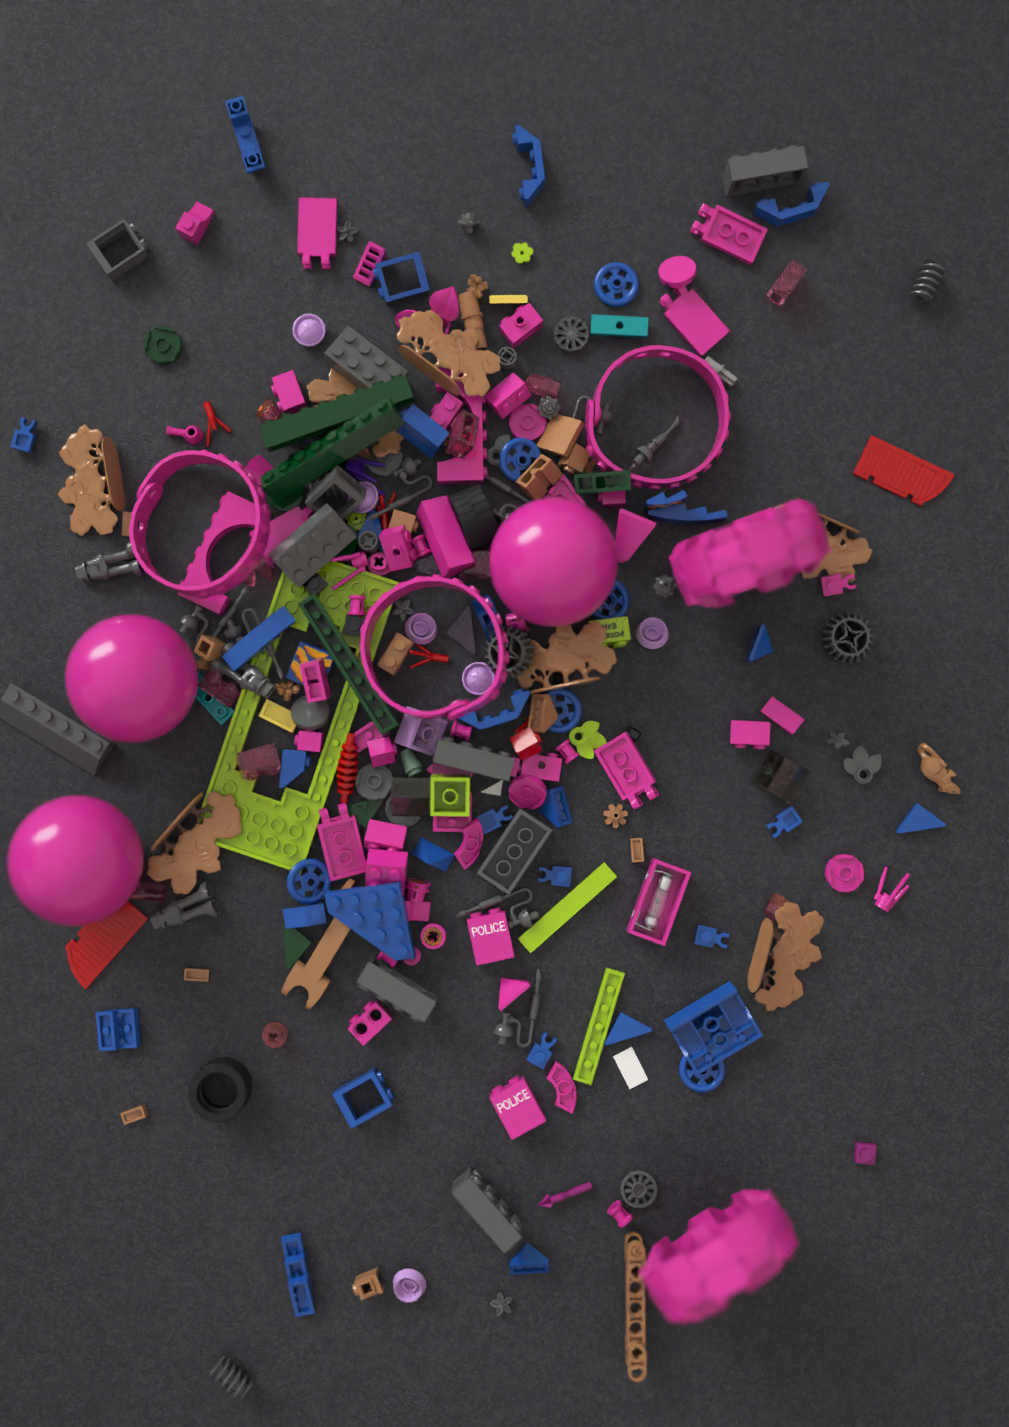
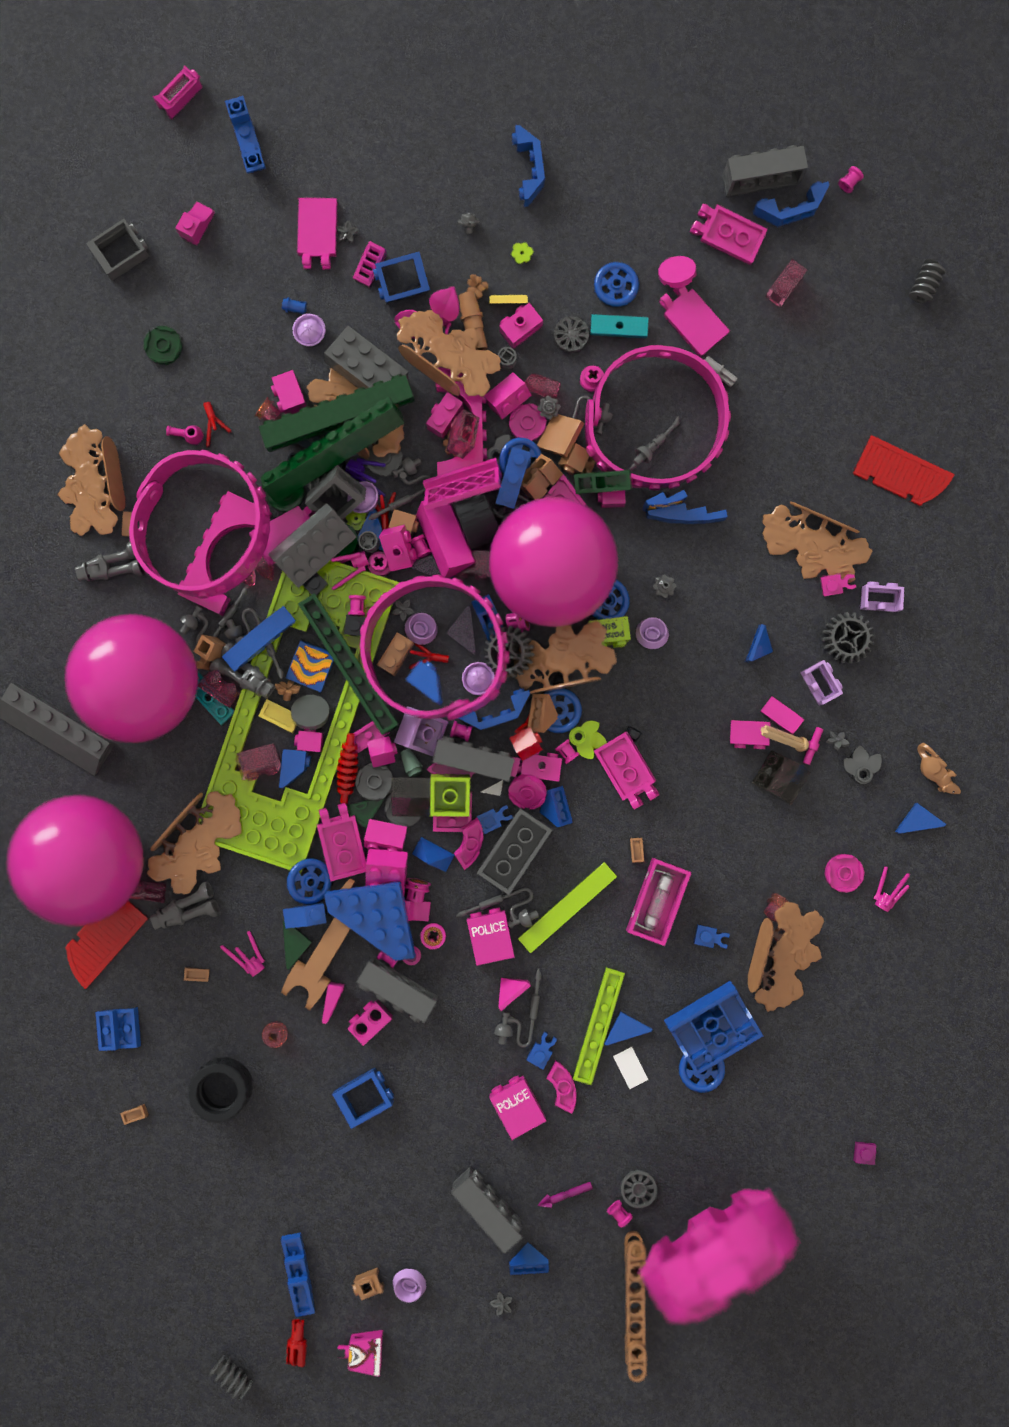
(24, 439): blue plate -> none
(178, 92): none -> dark pink window
(252, 965): none -> dark pink plant
(258, 466): dark pink brick -> none
(294, 306): none -> blue pin
(296, 1345): none -> red arm
(315, 680): dark pink brick -> none
(332, 997): none -> dark pink slope
(363, 1352): none -> torso
(422, 431): blue window -> none
(427, 681): none -> blue slope
(462, 483): none -> dark pink fence
(513, 477): none -> blue arch
(558, 875): blue plate -> none
(591, 384): none -> dark pink piece
(615, 820): medium nougat plant -> none
(630, 533): dark pink slope -> none
(750, 553): dark pink wheel -> none
(786, 819): blue plate -> none
(799, 743): none -> tan axle
(813, 746): none -> dark pink bar
(826, 671): none -> lavender window
(849, 181): none -> dark pink bush
(890, 588): none -> lavender window

